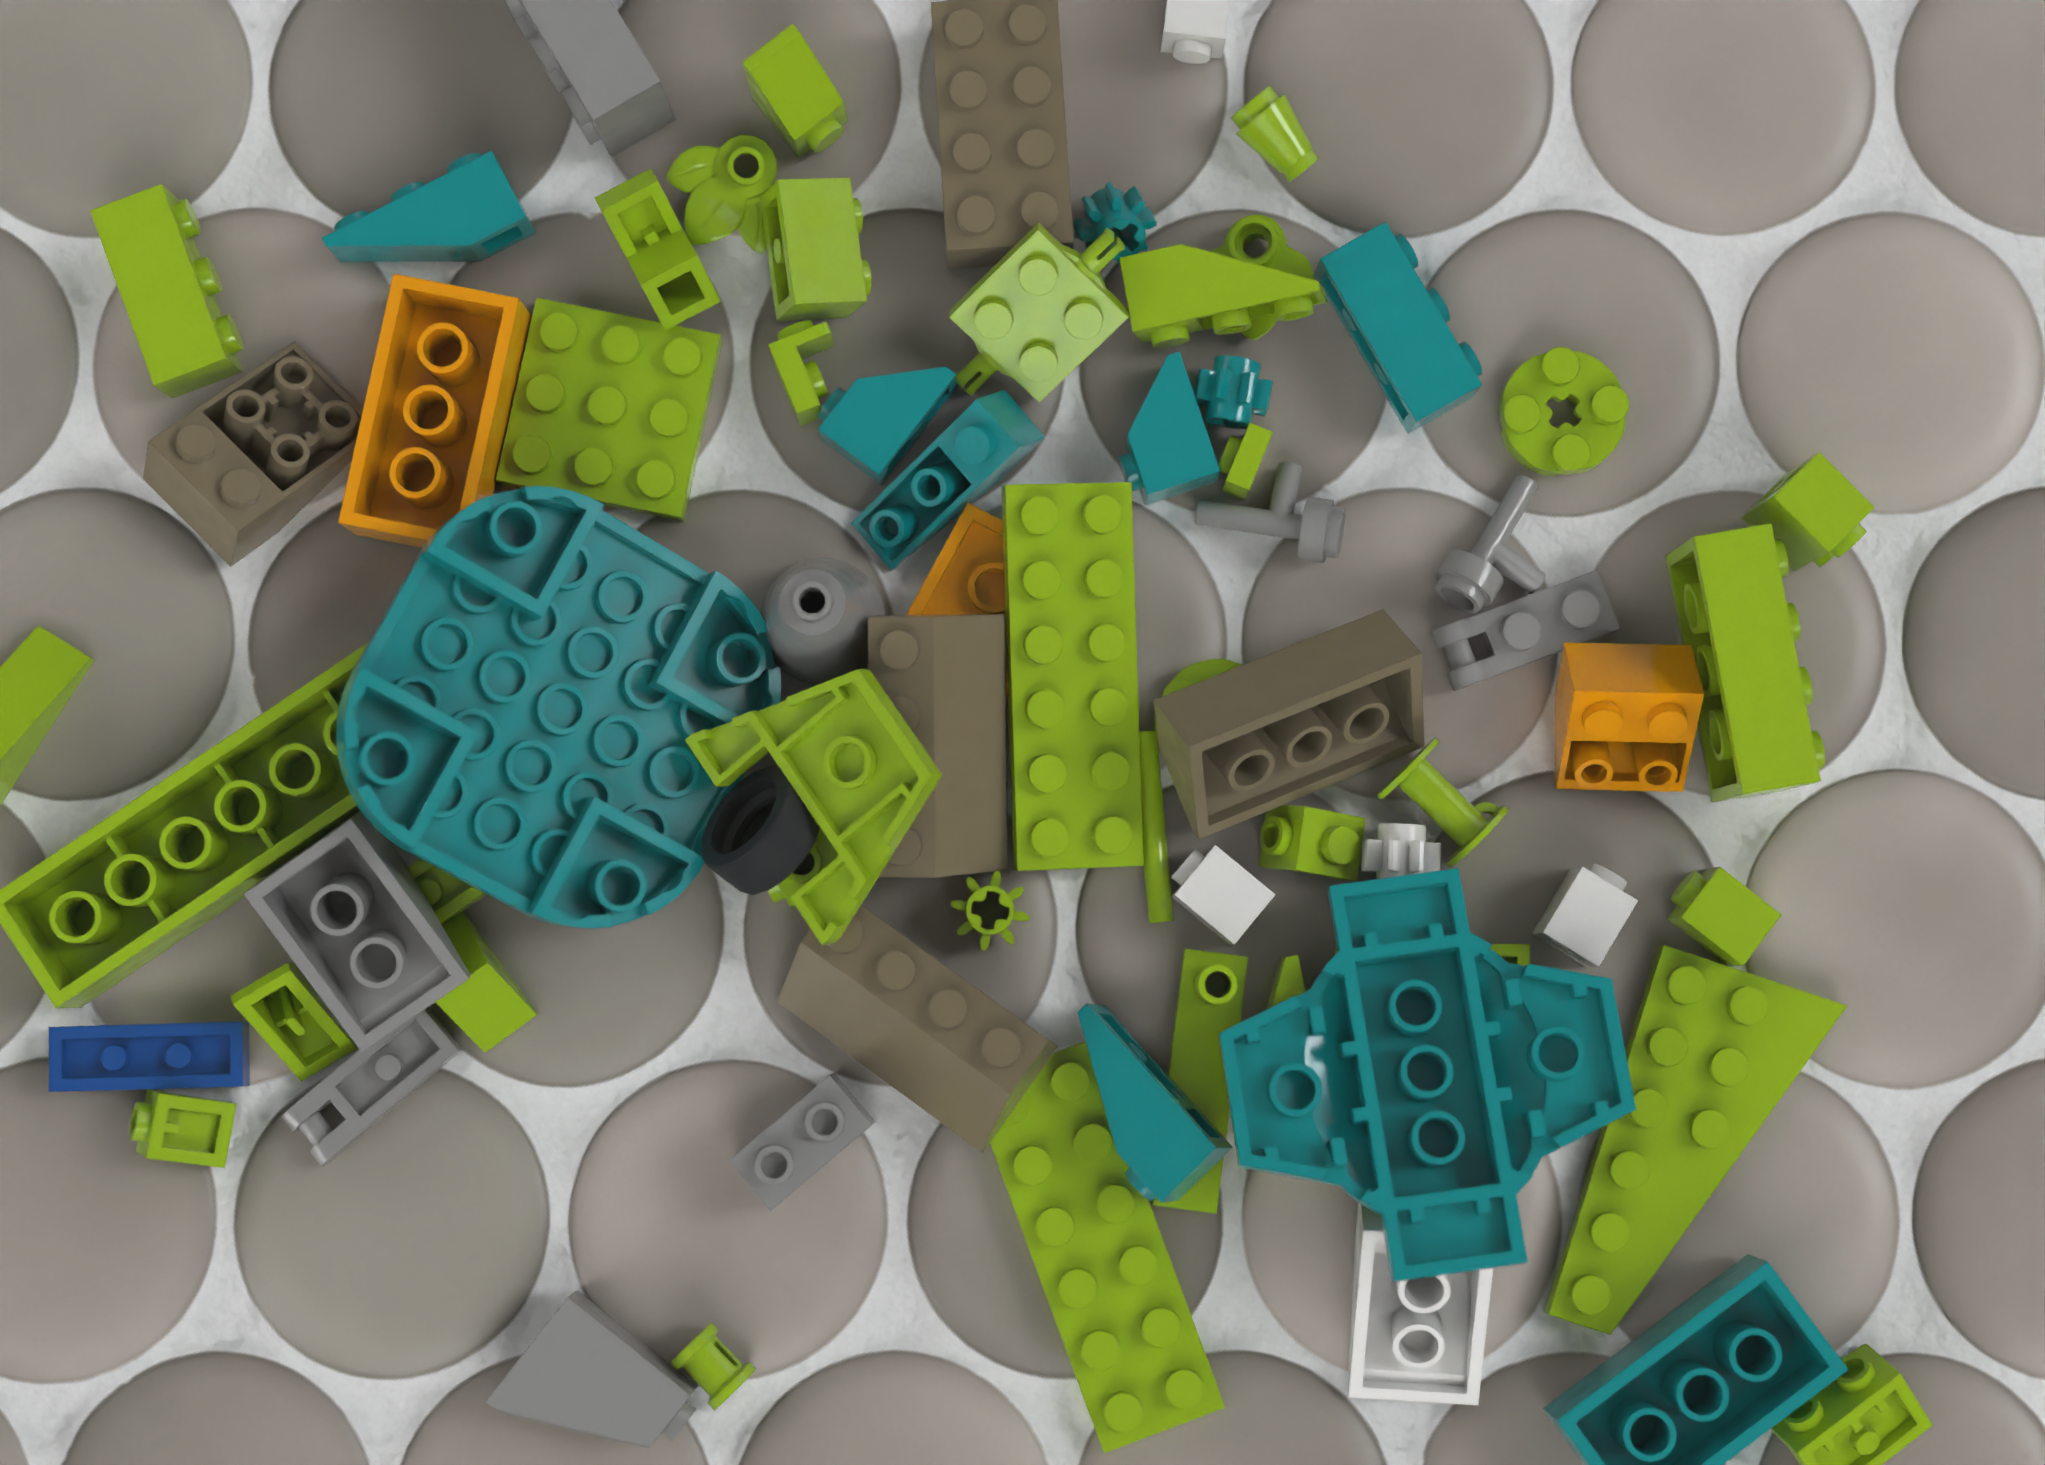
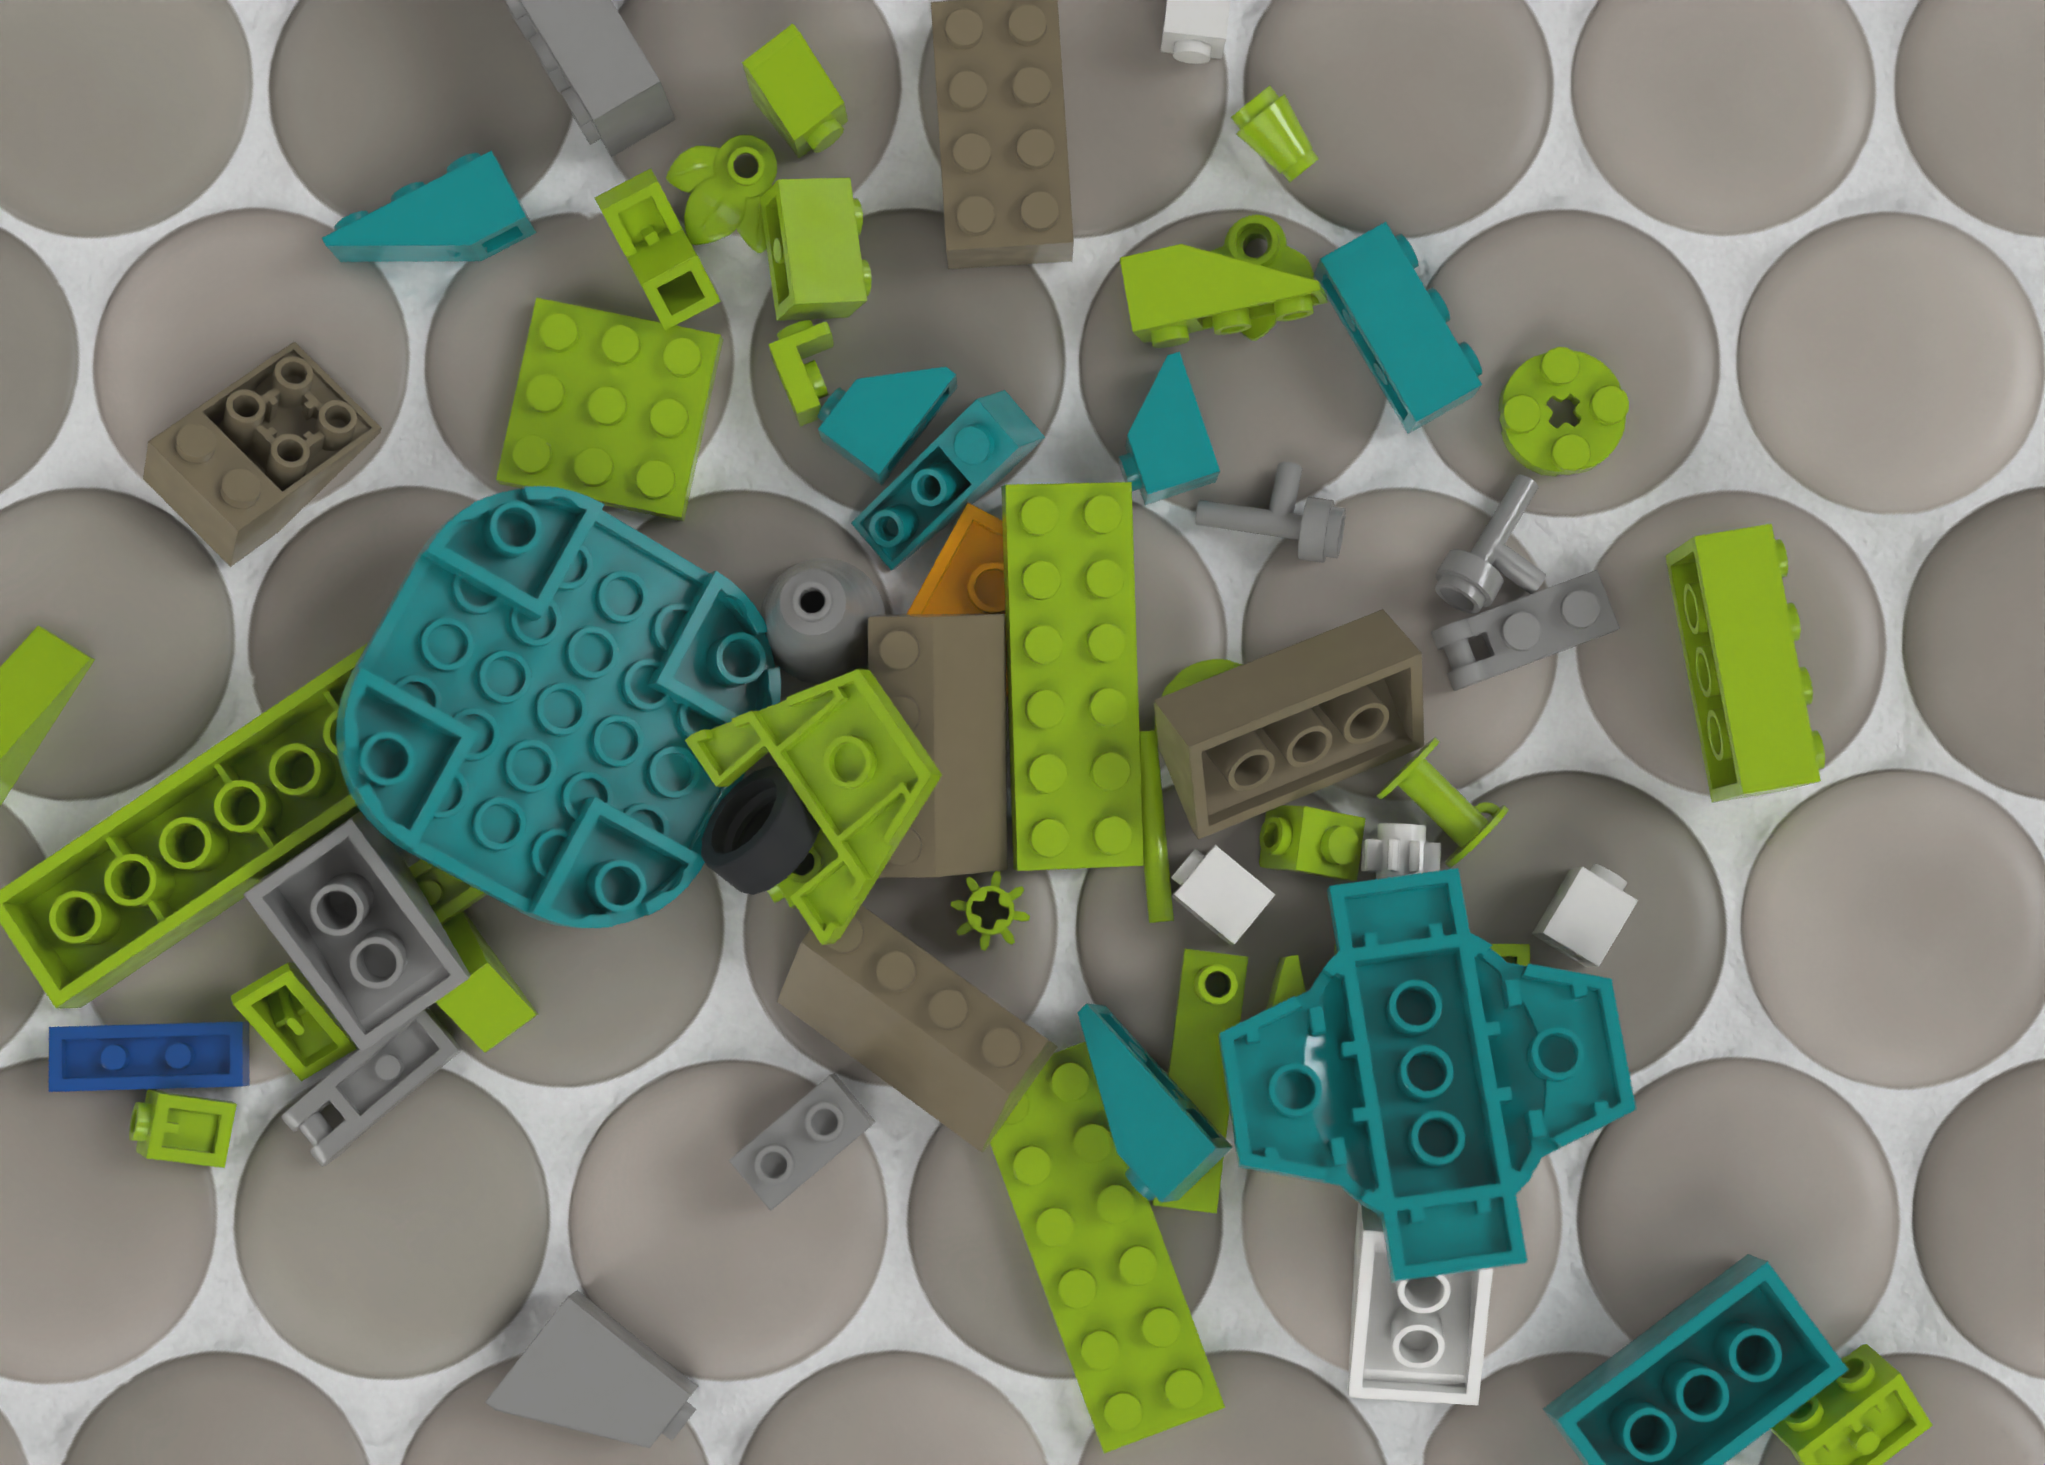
(168, 290): lime brick -> none
(433, 408): light orange brick -> none
(713, 1366): lime bush -> none
(1039, 312): lime plate -> none
(1120, 213): teal gear -> none
(1232, 392): teal gear -> none
(1243, 459): lime plate -> none
(1625, 716): light orange slope -> none
(1704, 1074): lime wing -> none
(1722, 915): lime brick -> none
(1812, 513): lime brick -> none

